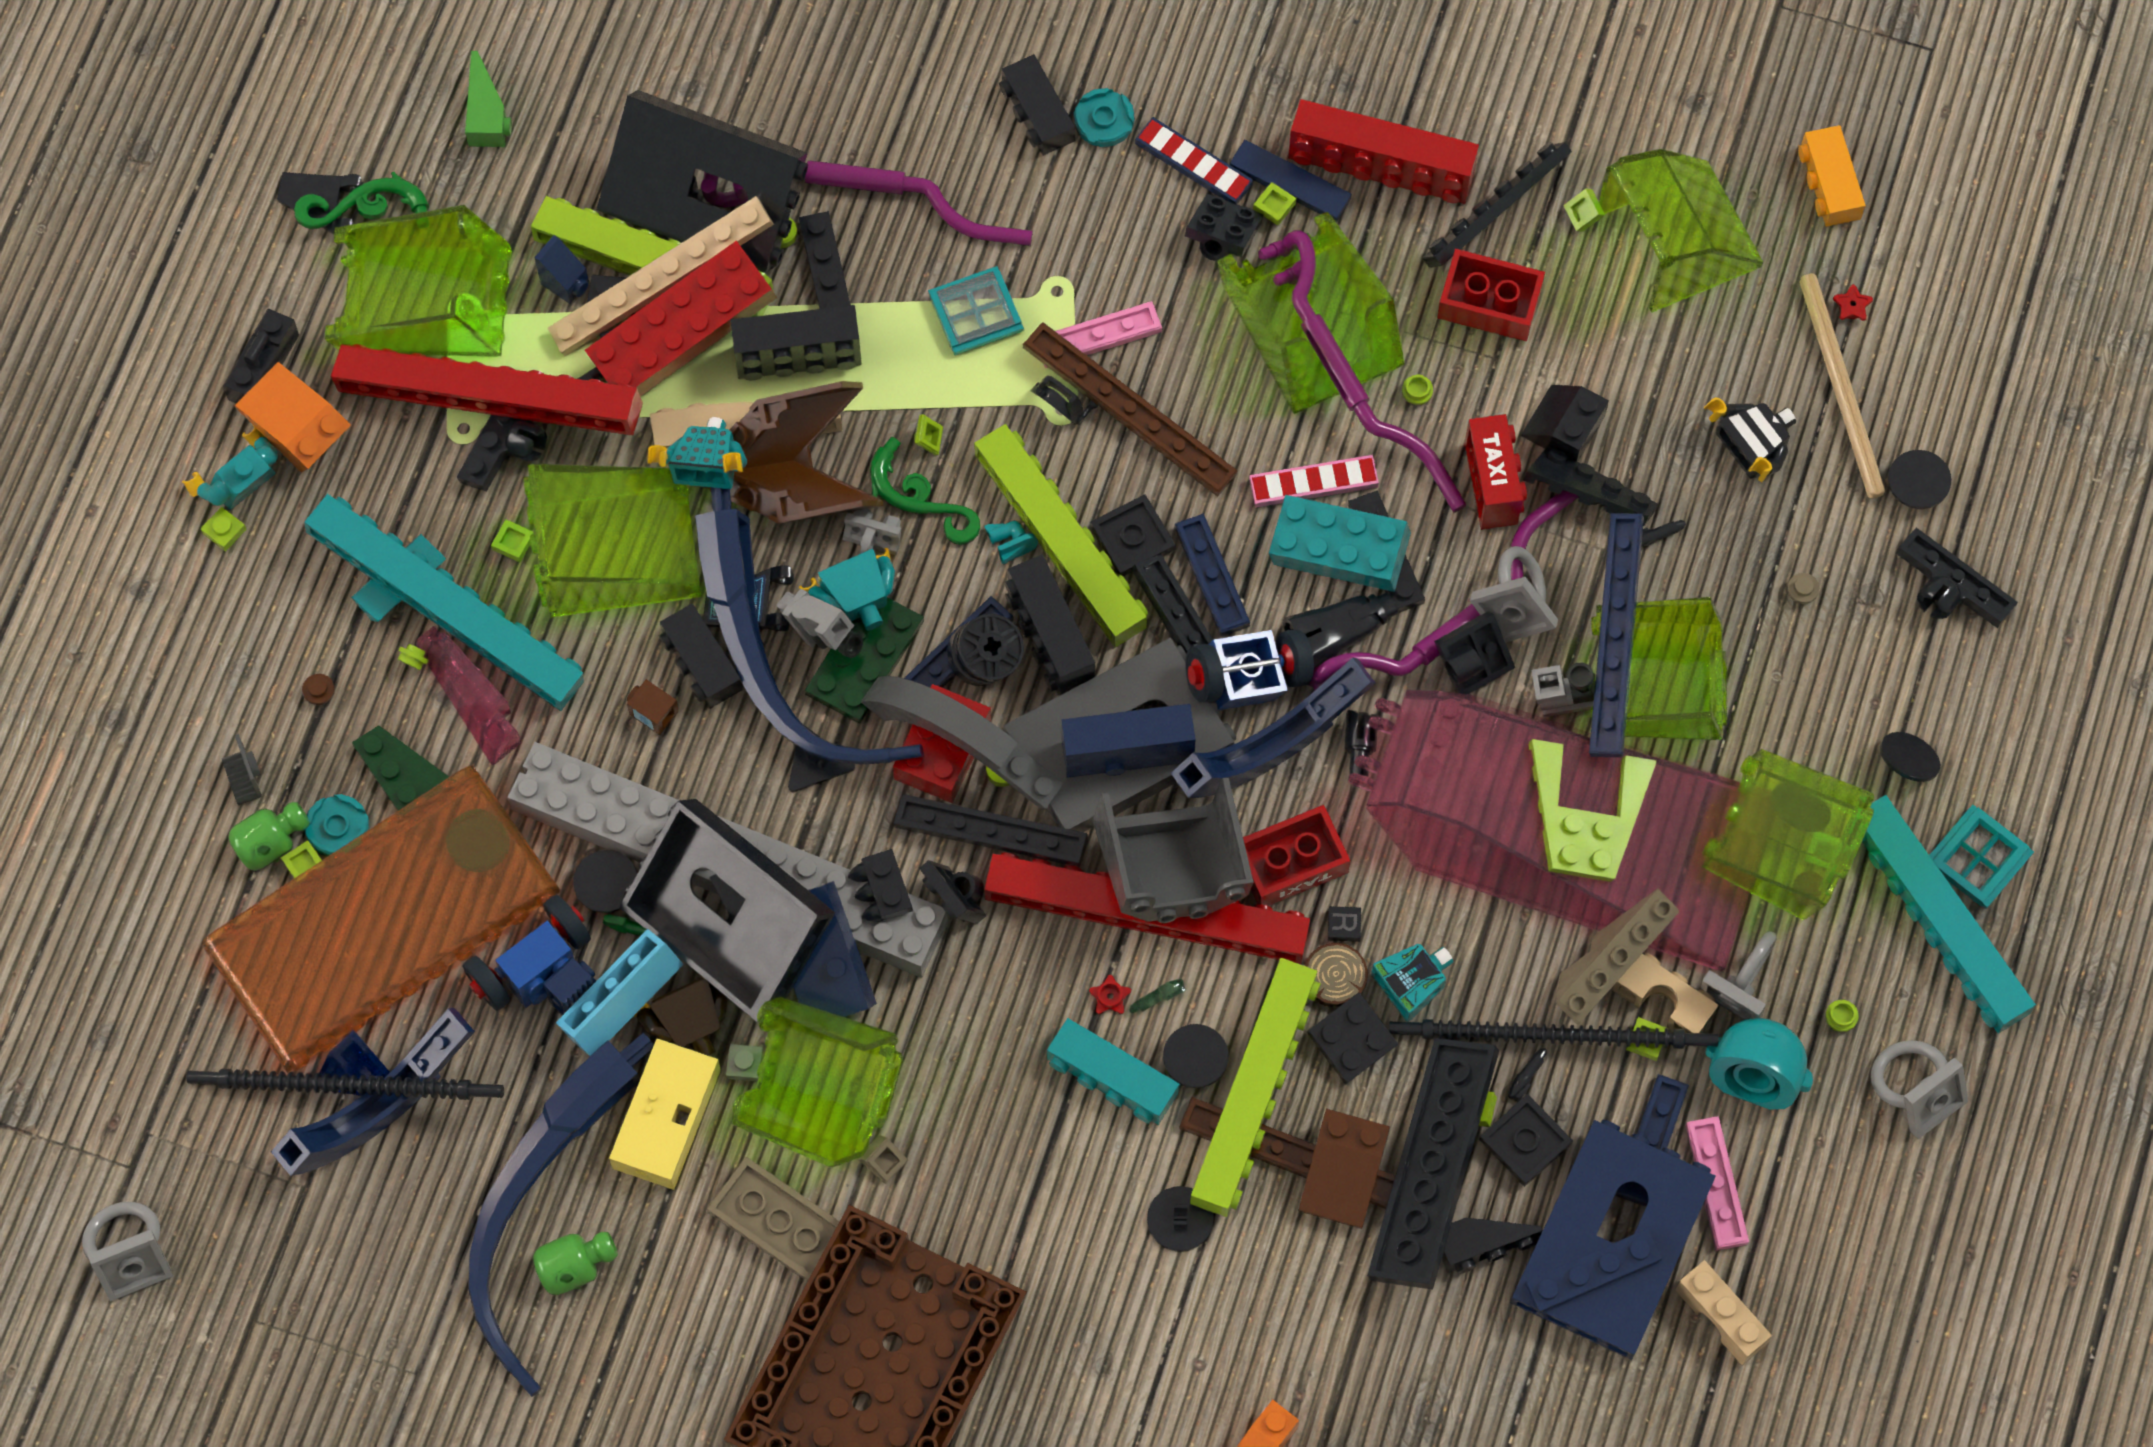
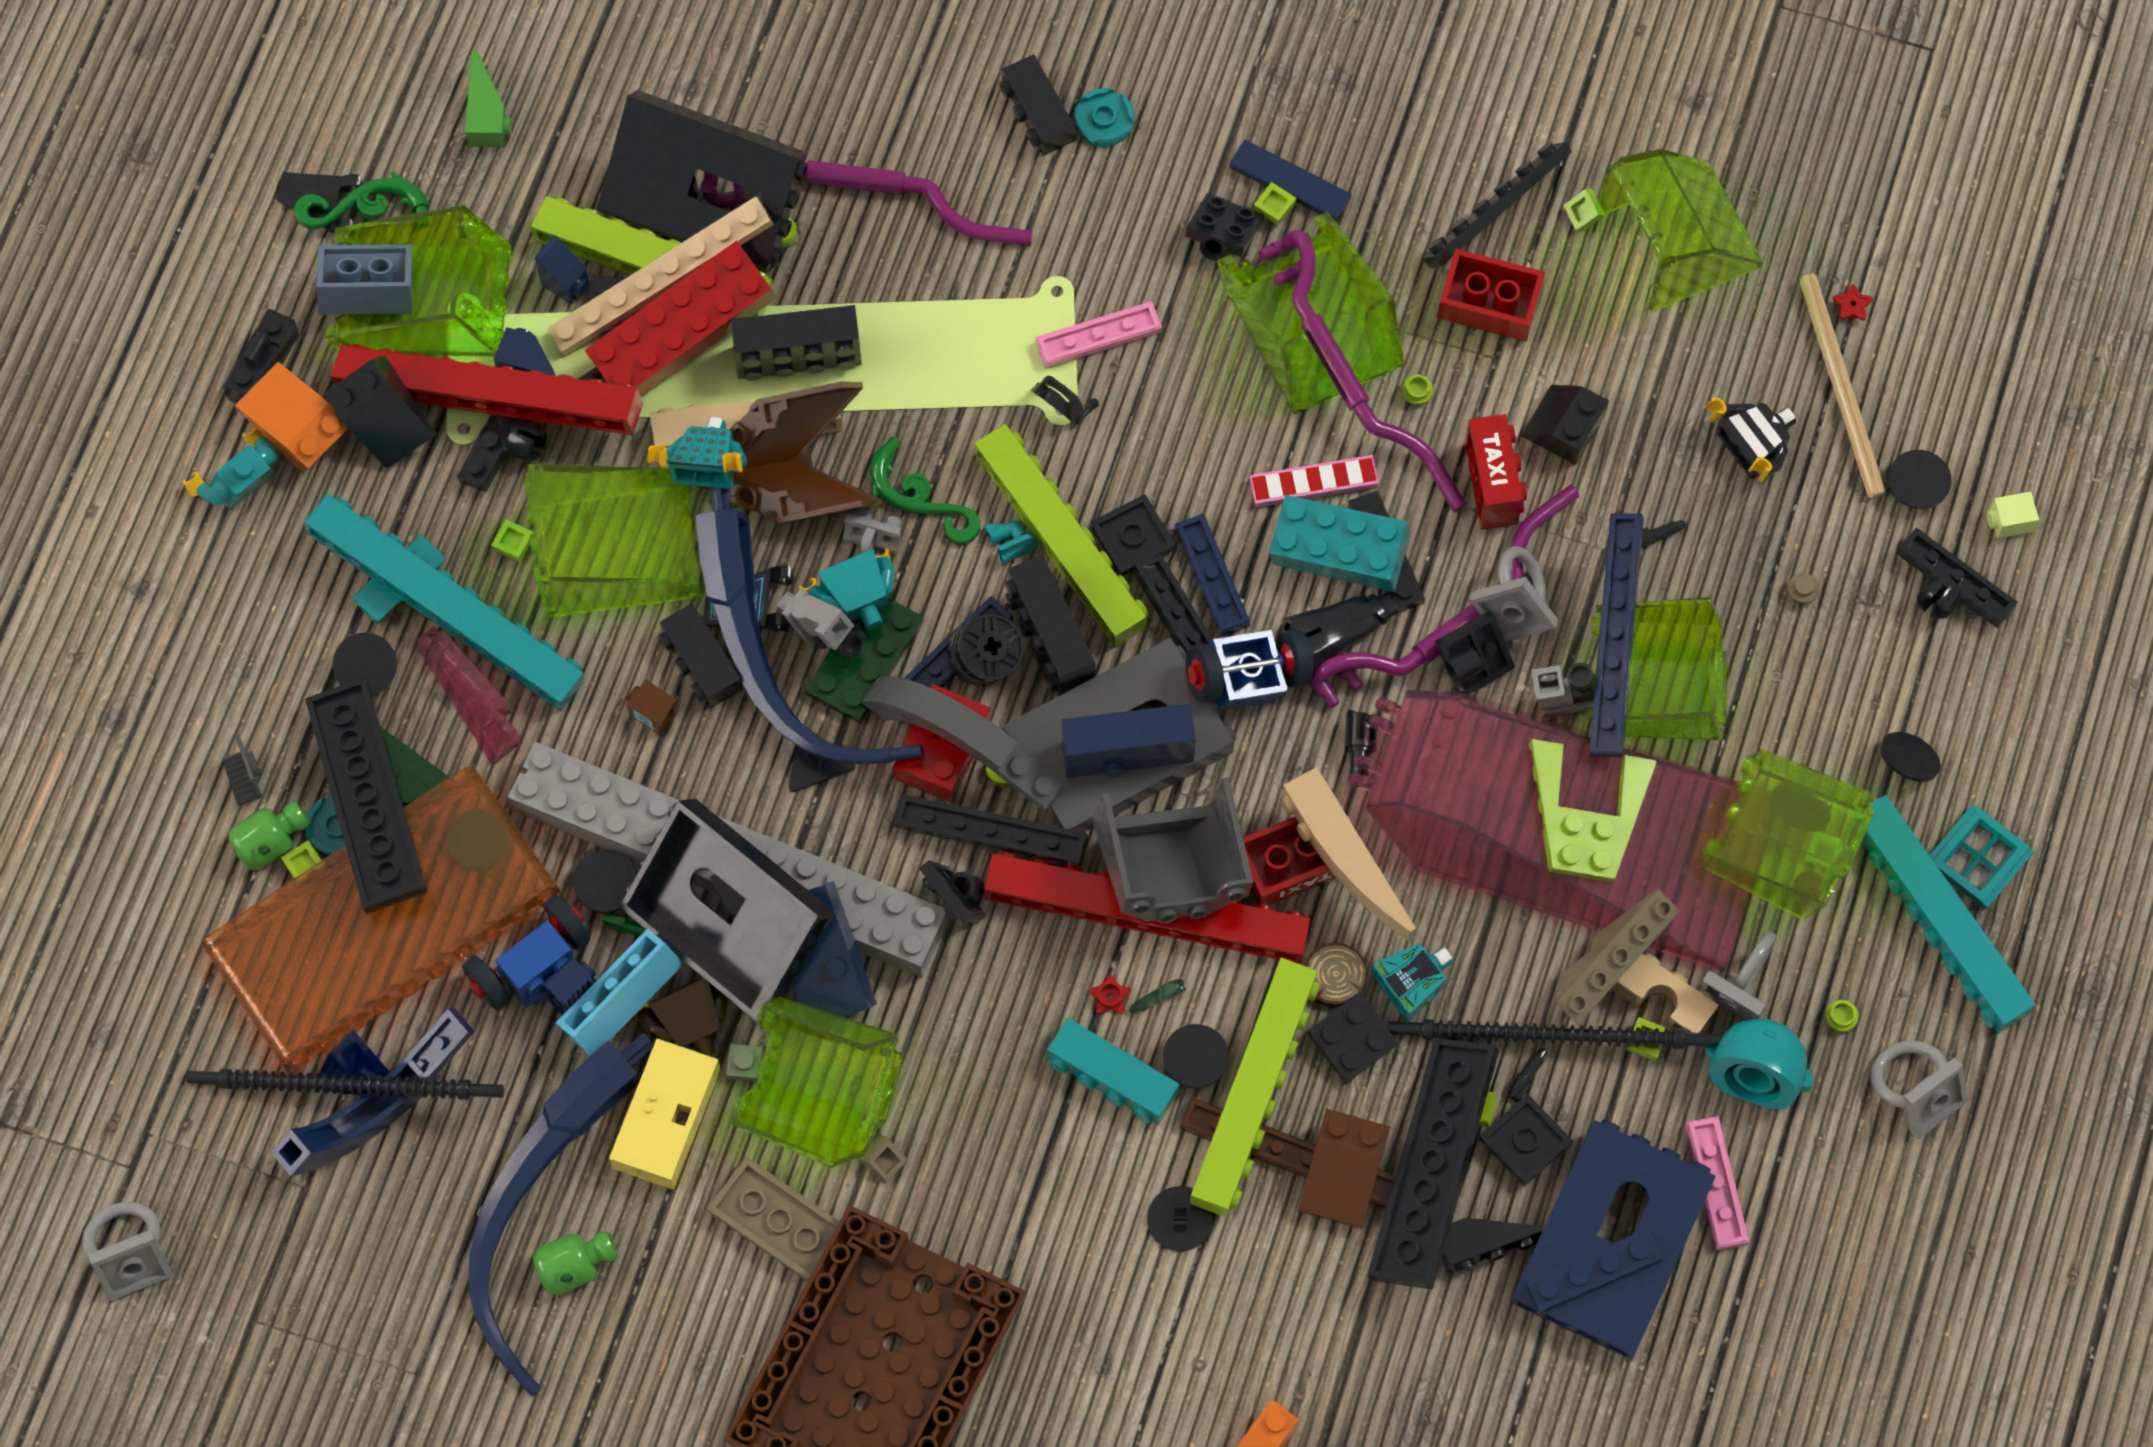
(223, 529): lime plate -> none
(318, 689): reddish brown plate -> none
(365, 279): none -> sand blue slope
(366, 796): none -> black plate
(367, 657): none -> black piece
(380, 411): none -> black slope
(412, 656): lime plate -> none
(522, 352): none -> dark blue slope
(824, 260): black plate -> none
(883, 886): black plate -> none
(928, 434): lime slope -> none
(975, 310): clear piece -> none
(1130, 409): reddish brown tile -> none
(1193, 161): tile -> none
(1273, 745): dark blue arch -> none
(1342, 850): none -> tan slope
(1344, 923): black tile -> none
(1382, 151): red brick -> none
(1590, 486): black wing -> none
(1657, 1127): dark blue tile -> none
(1736, 1323): tan arch -> none
(1831, 176): light orange brick -> none
(2013, 515): none -> yellowish green brick

